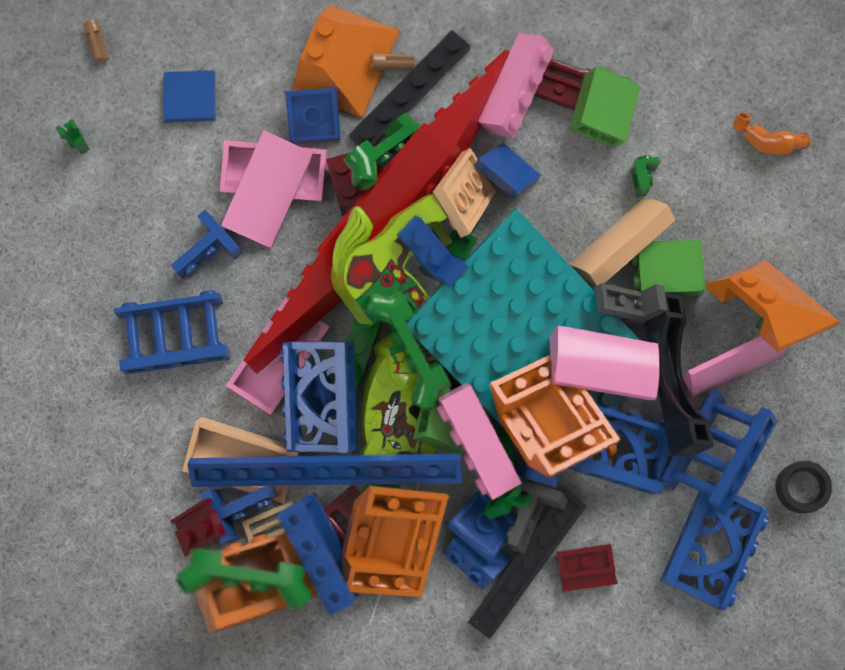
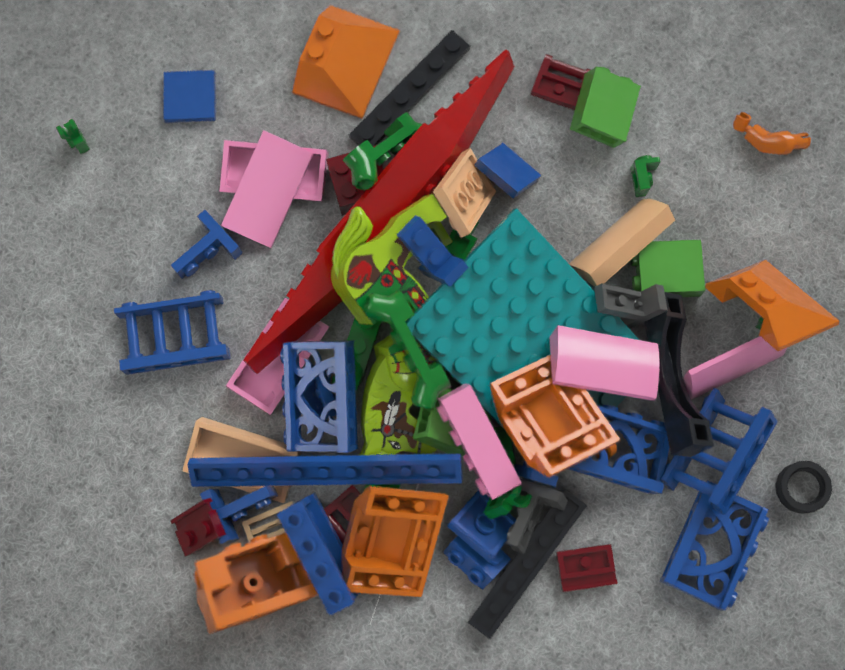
(96, 41): medium nougat piece -> none
(207, 566): green plate -> none
(313, 115): blue tile -> none
(391, 62): medium nougat piece -> none
(516, 85): bright pink brick -> none

